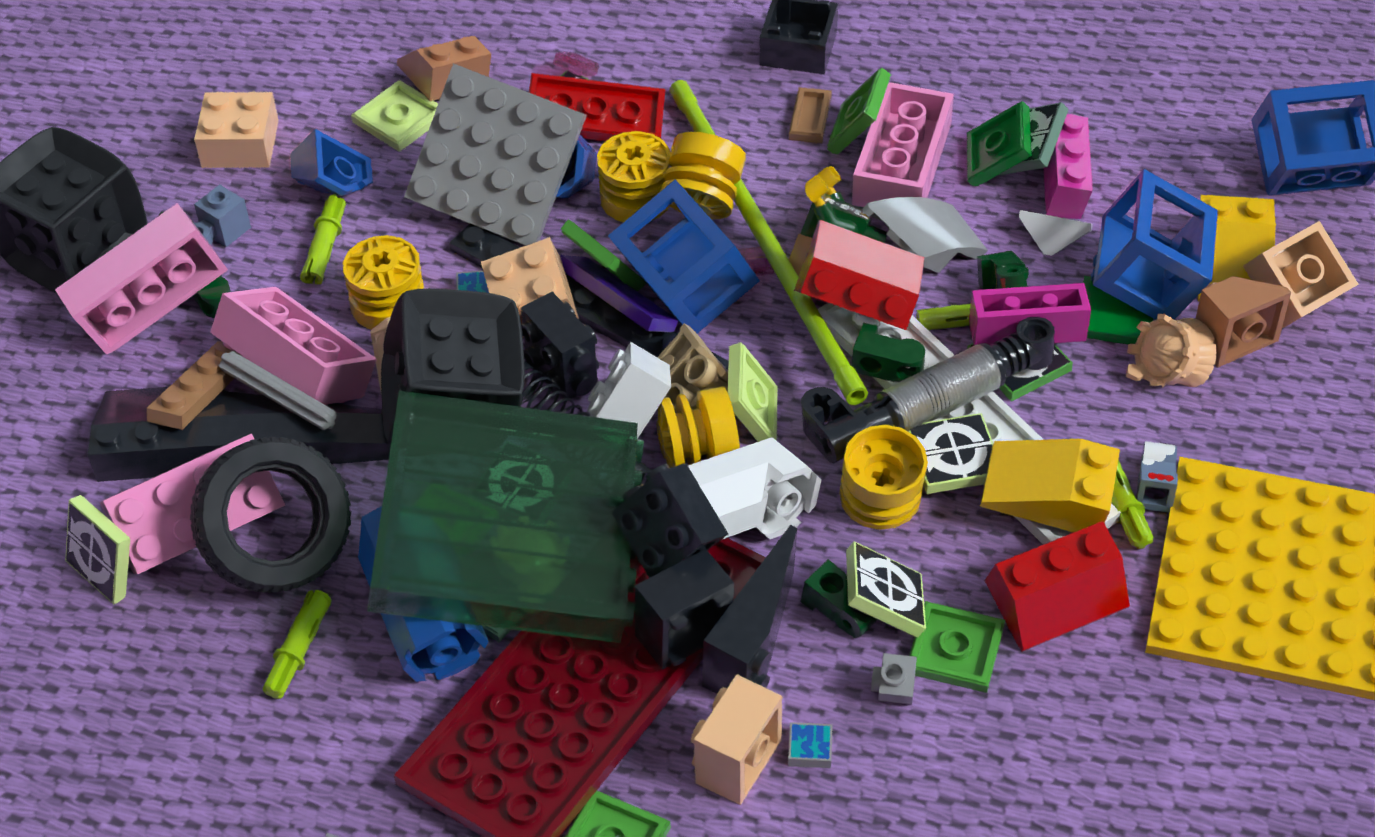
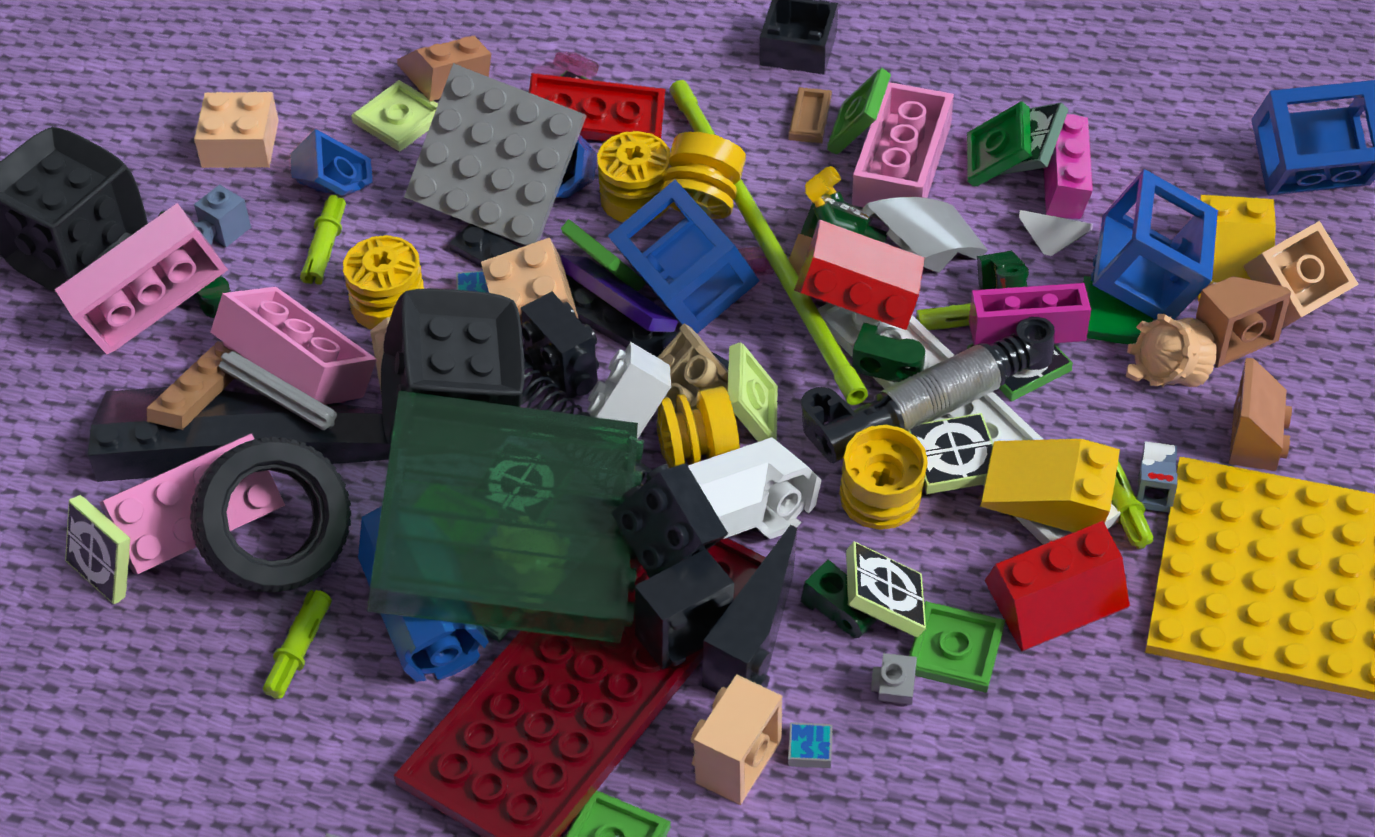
(1259, 420): none -> nougat slope

